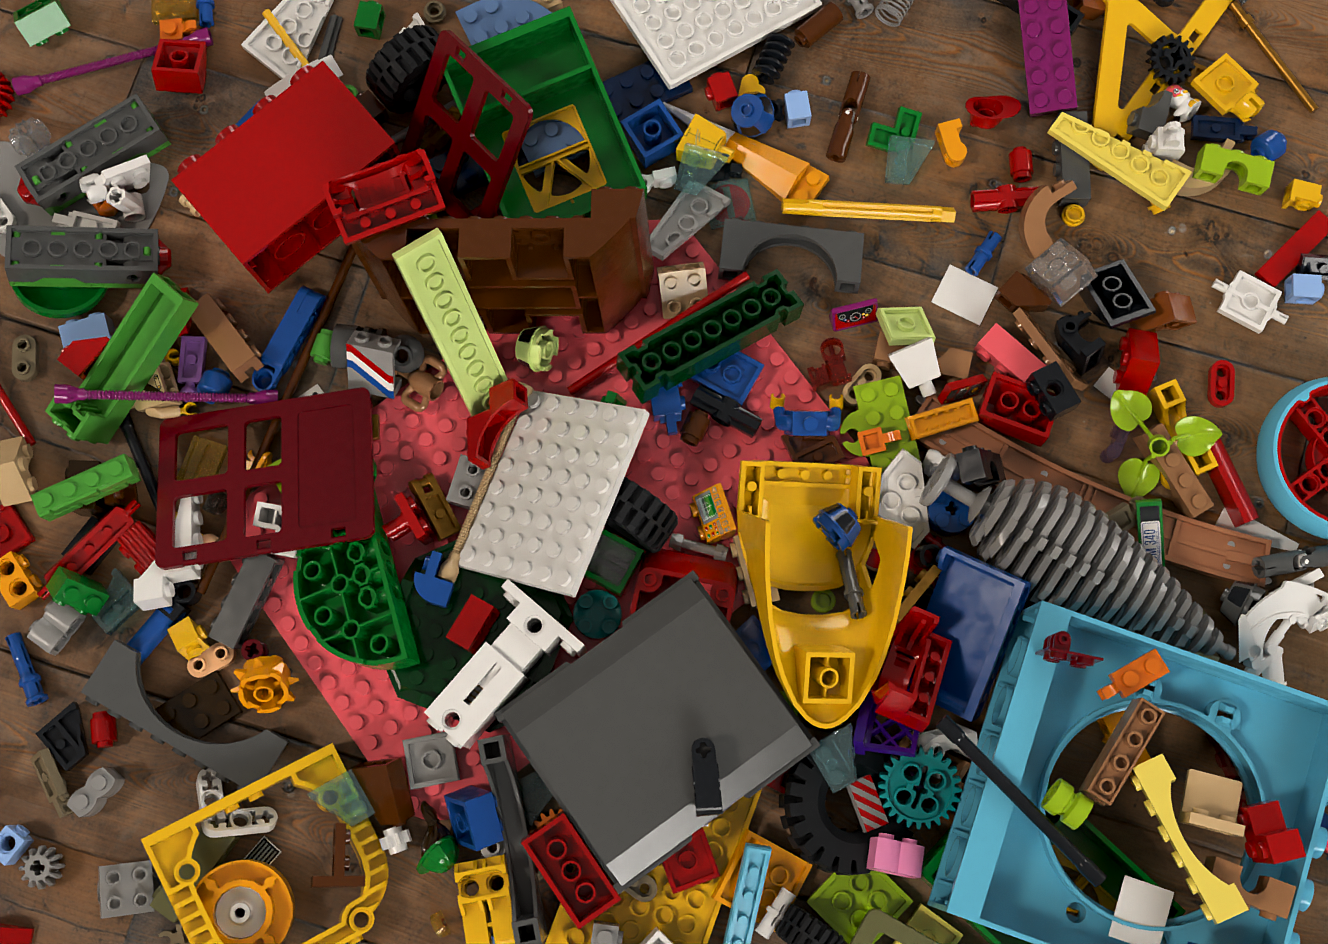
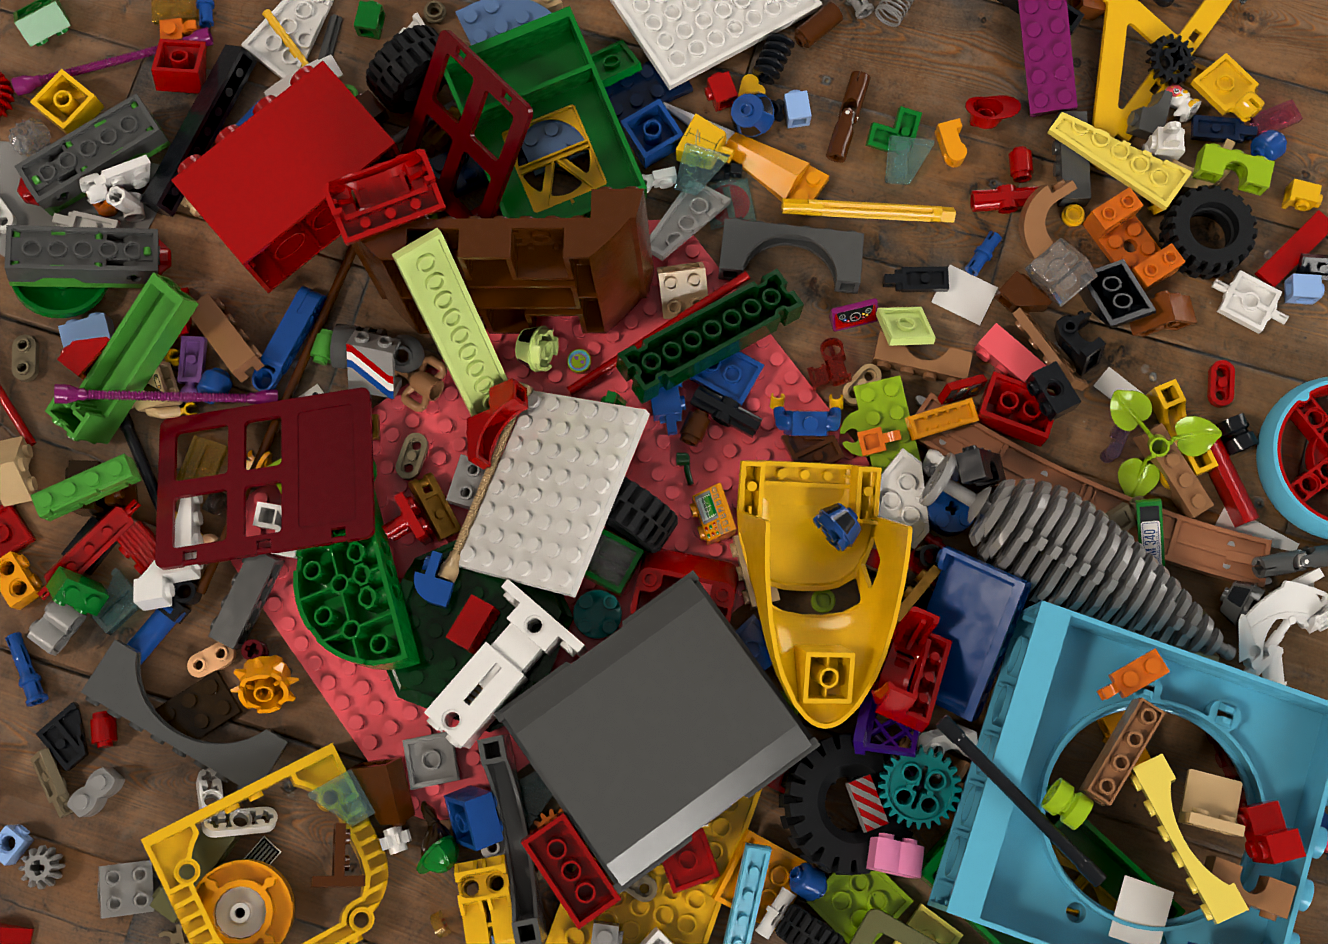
(67, 102): none -> yellow brick
(189, 638): yellow brick -> none
(200, 125): none -> black brick
(412, 457): none -> dark tan plate
(579, 361): none -> tile
(615, 63): none -> green plate
(678, 541): light grey bar -> none
(683, 459): none -> dark green hand
(706, 780): black piece -> none
(808, 881): none -> blue head
(836, 758): clear light blue wing -> none
(852, 592): dark grey pin -> none
(917, 365): white torso -> none
(918, 279): none -> black hinge
(1057, 648): dark red hinge -> none
(1116, 224): none -> orange plate
(1138, 361): red brick -> none
(1224, 209): none -> black tyre
(1236, 434): none -> black wheel
(1246, 22): pearl gold bar -> none
(1277, 117): none -> clear pink plate

